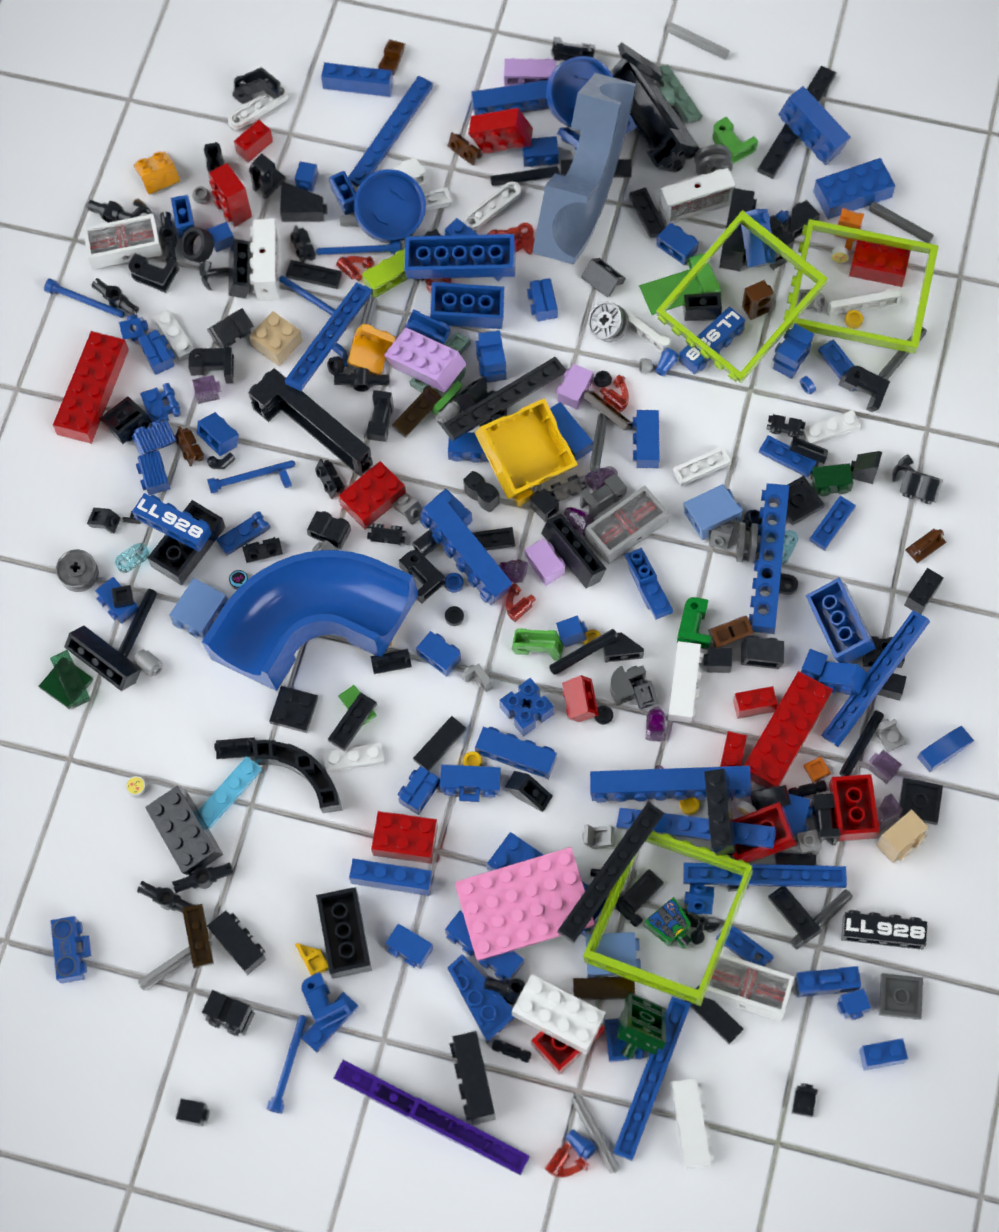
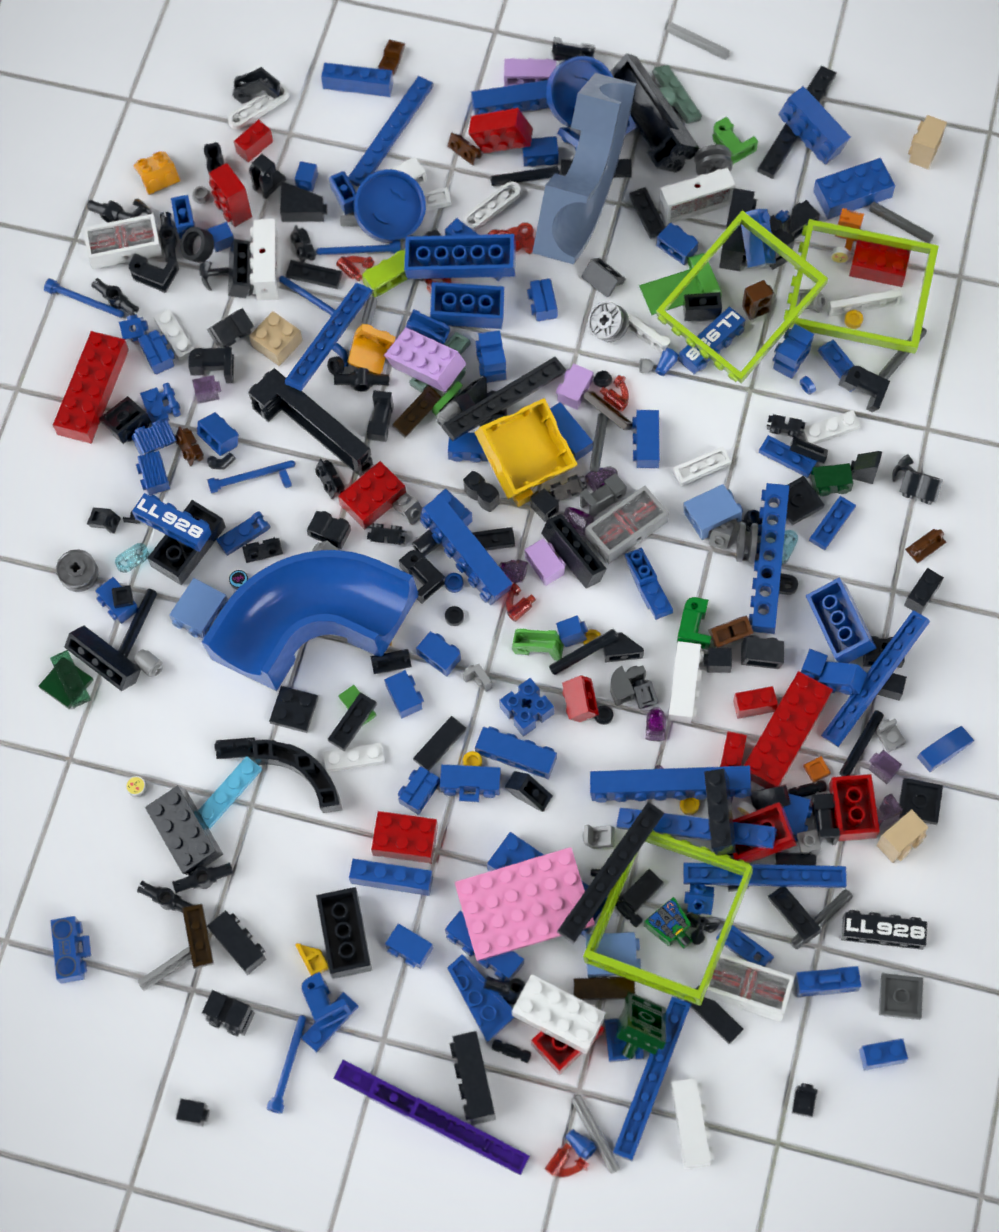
(403, 693): none -> blue brick
(640, 61): black tile -> none
(853, 1004): blue brick -> none
(926, 141): none -> tan brick

